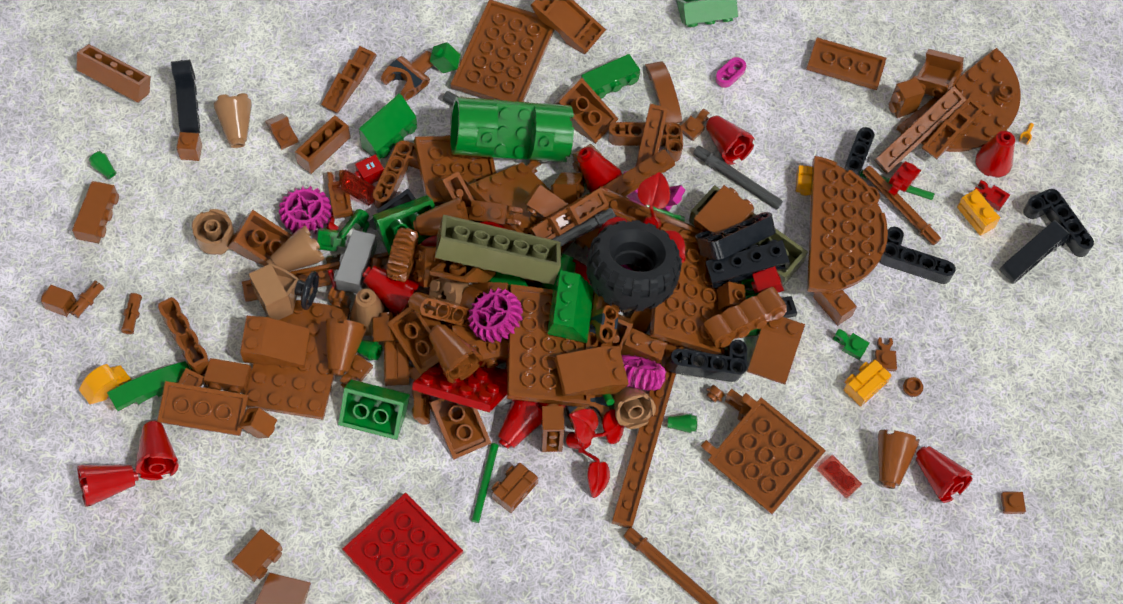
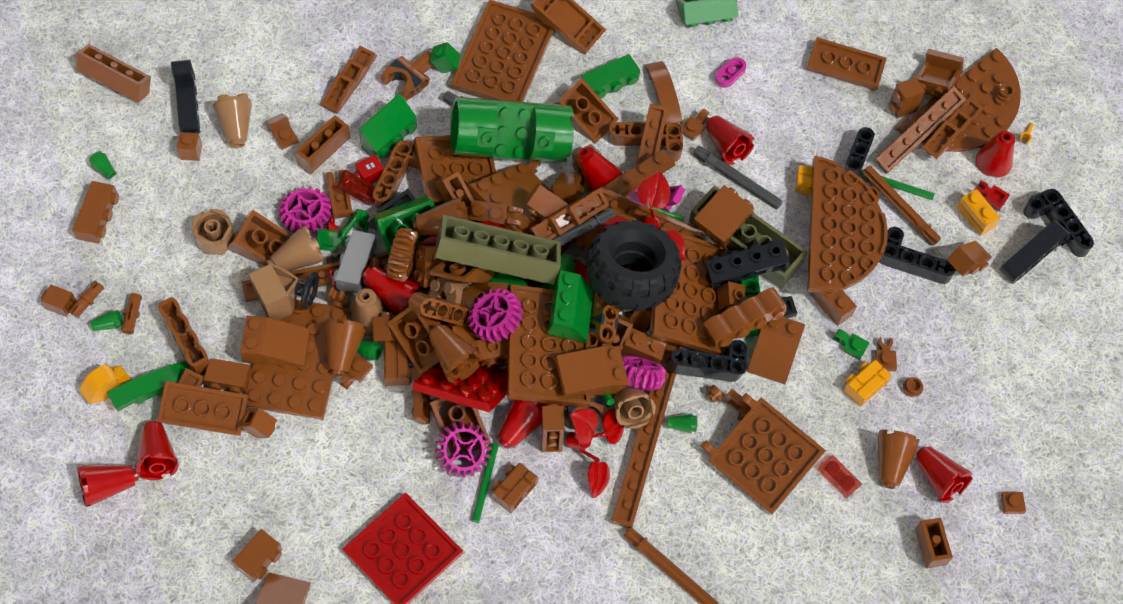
(109, 320): none -> green cone
(373, 409): green slope -> none
(471, 442): none -> dark pink gear
(736, 238): black beam -> none
(767, 279): red brick -> none
(903, 177): red plate -> none
(933, 543): none -> dark orange brick
(969, 258): none -> dark orange brick

